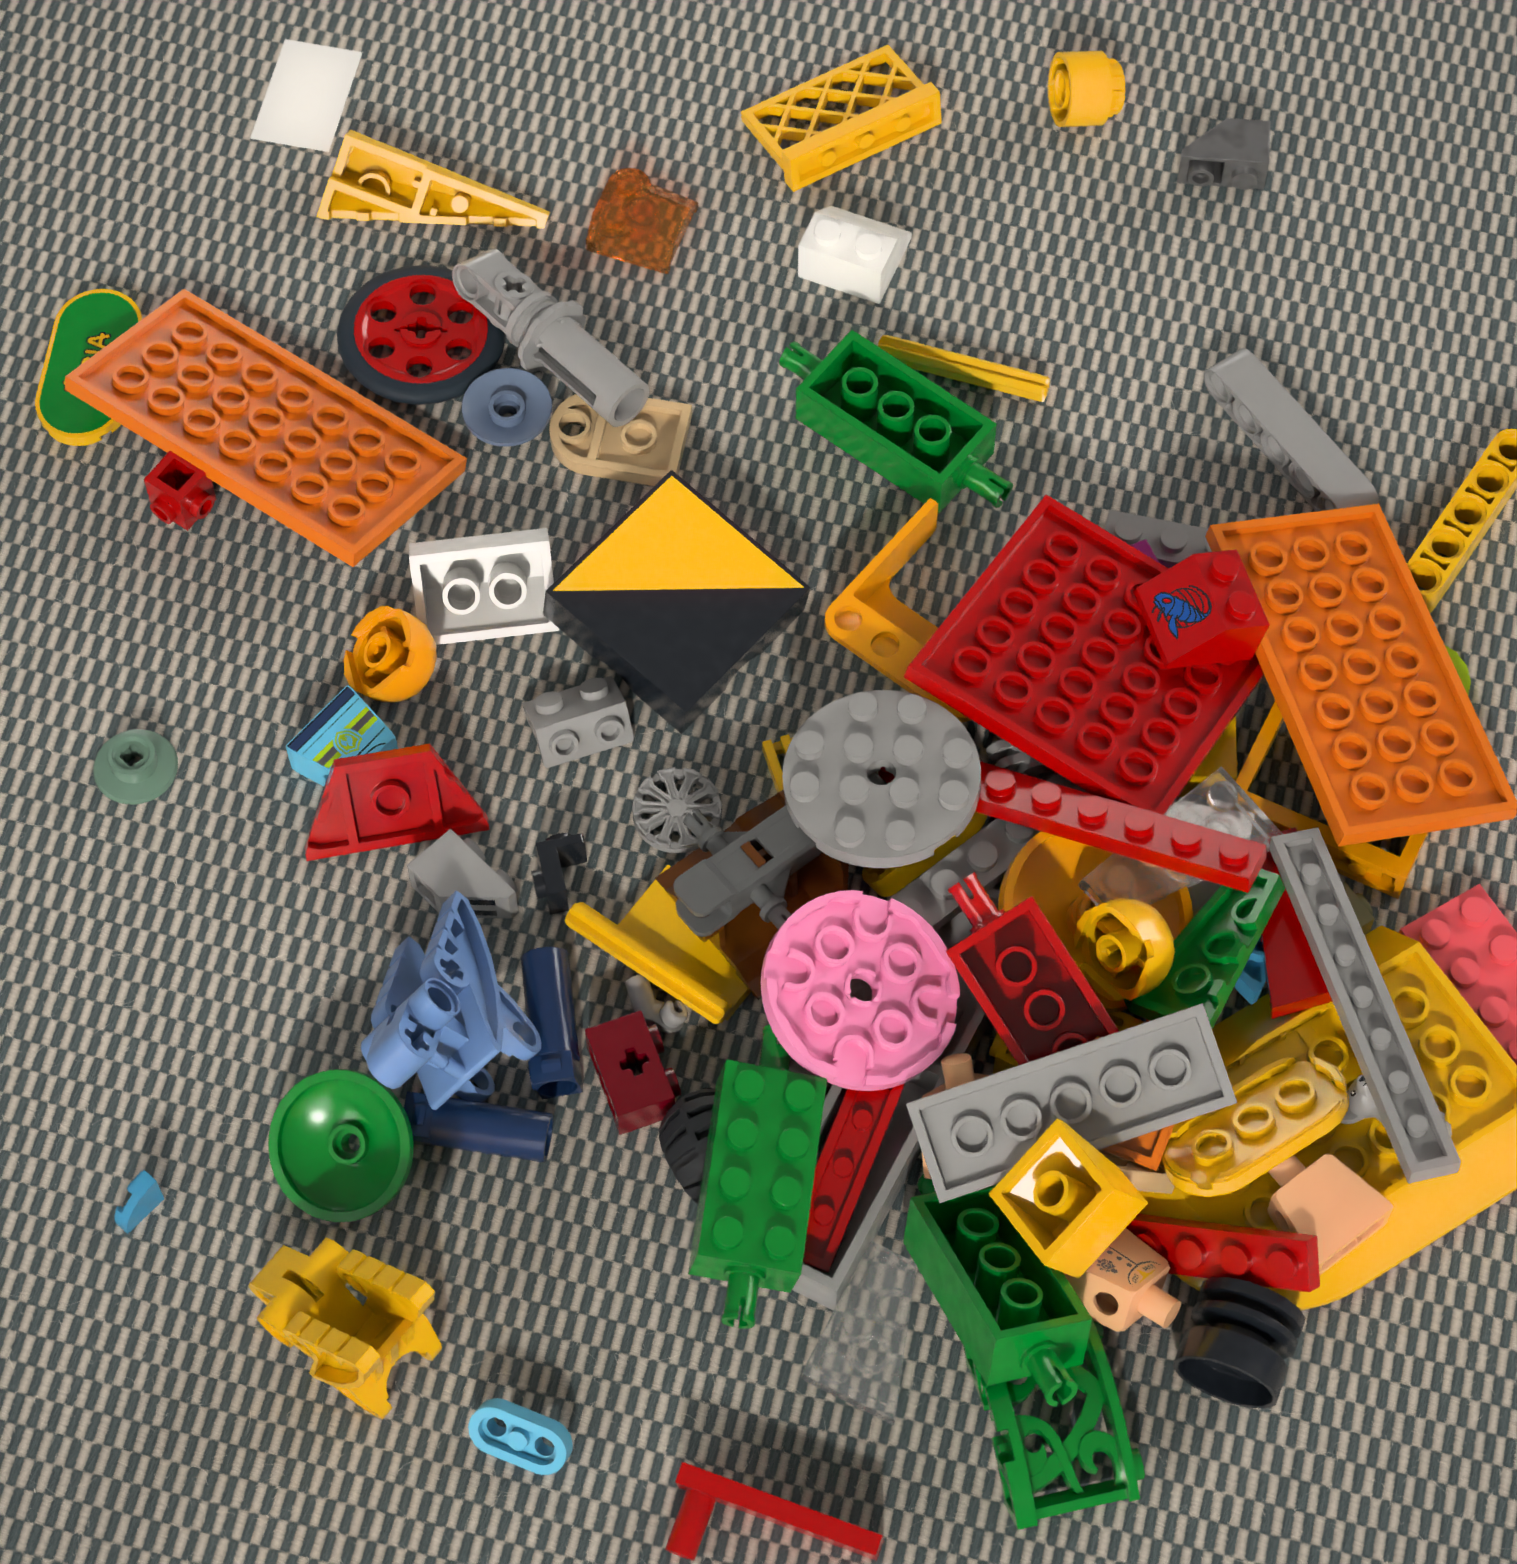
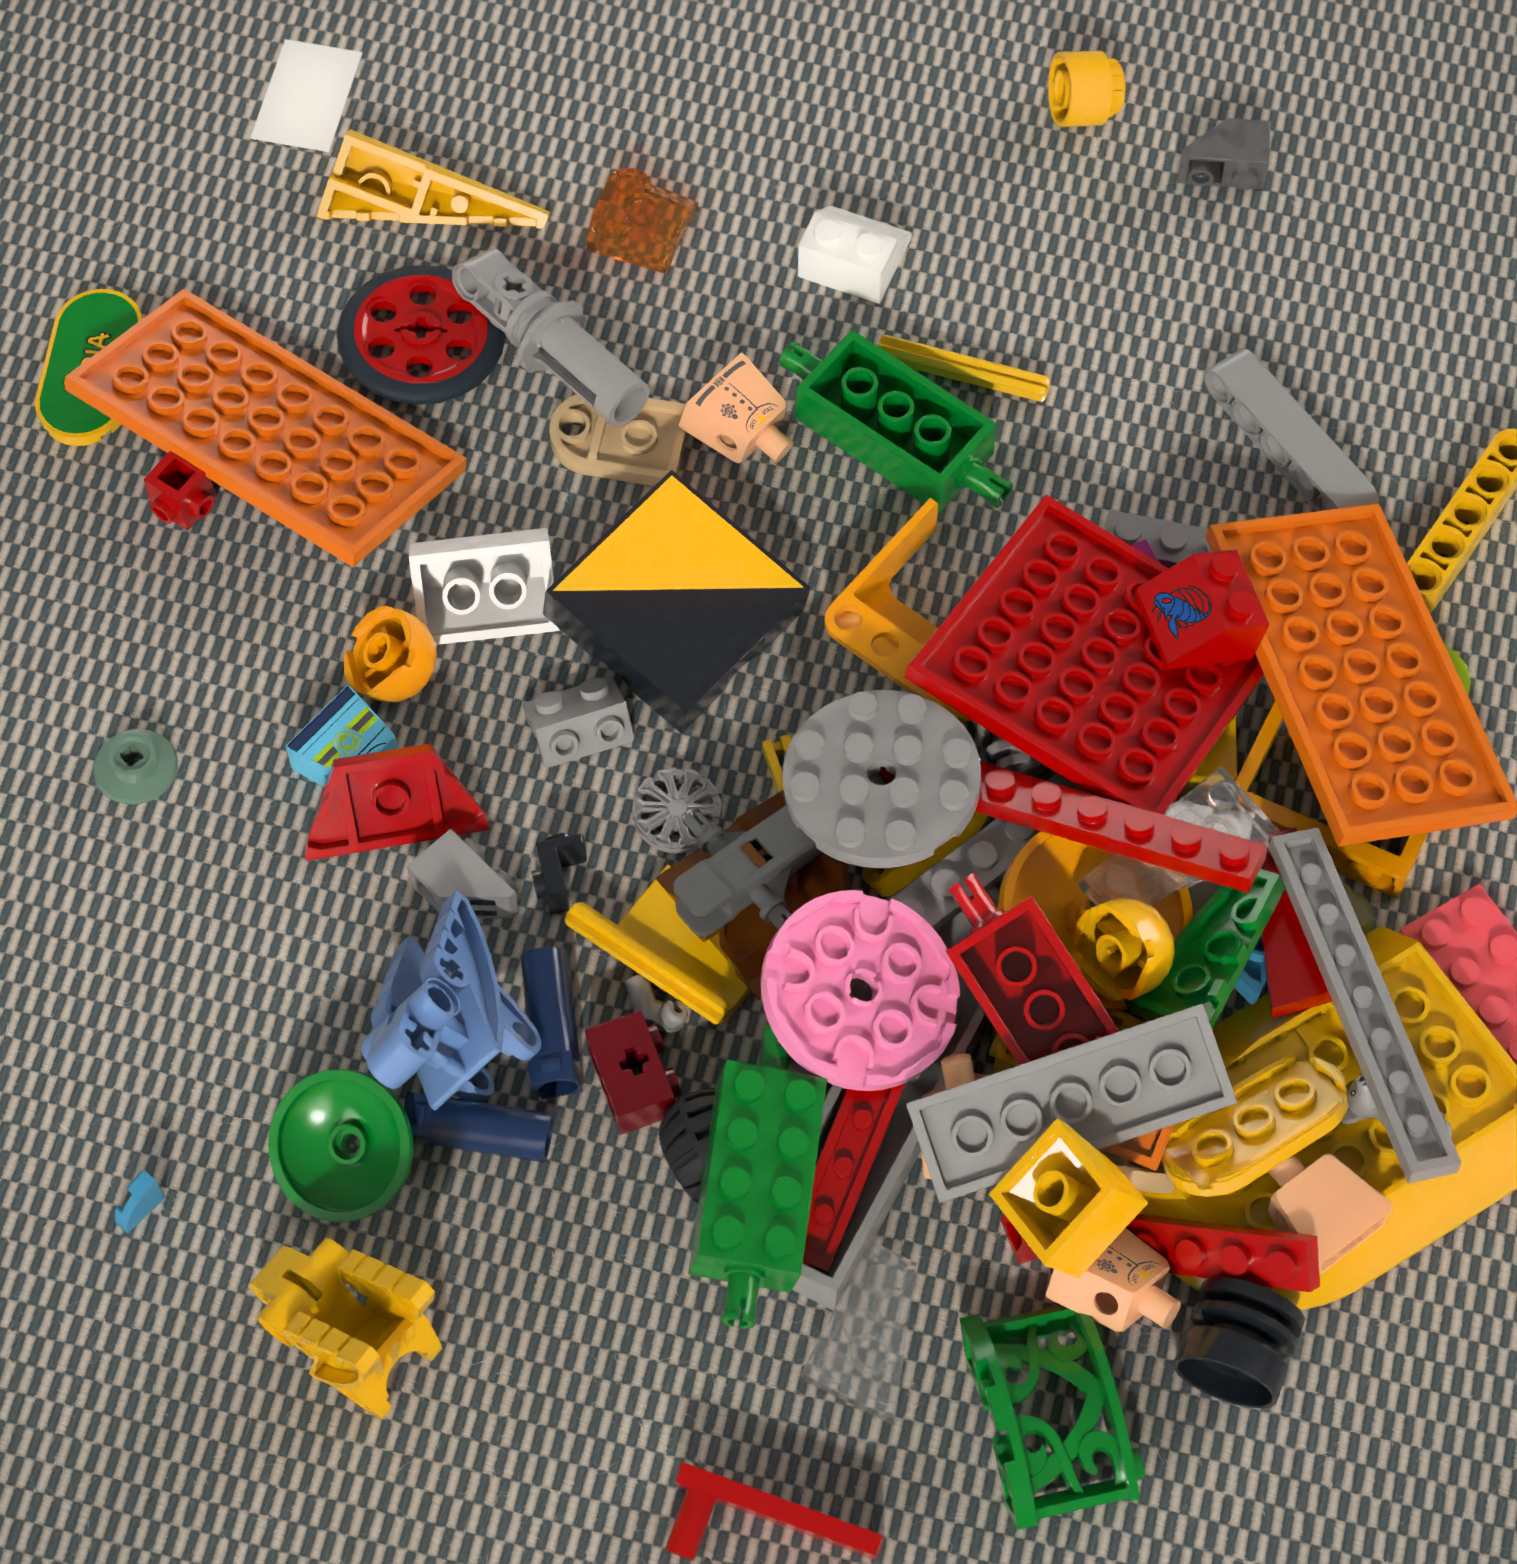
(502, 393): sand blue dish -> none
(521, 1438): medium azure plate -> none
(738, 413): none -> light nougat torso
(855, 134): yellow fence -> none
(997, 1292): green brick -> none

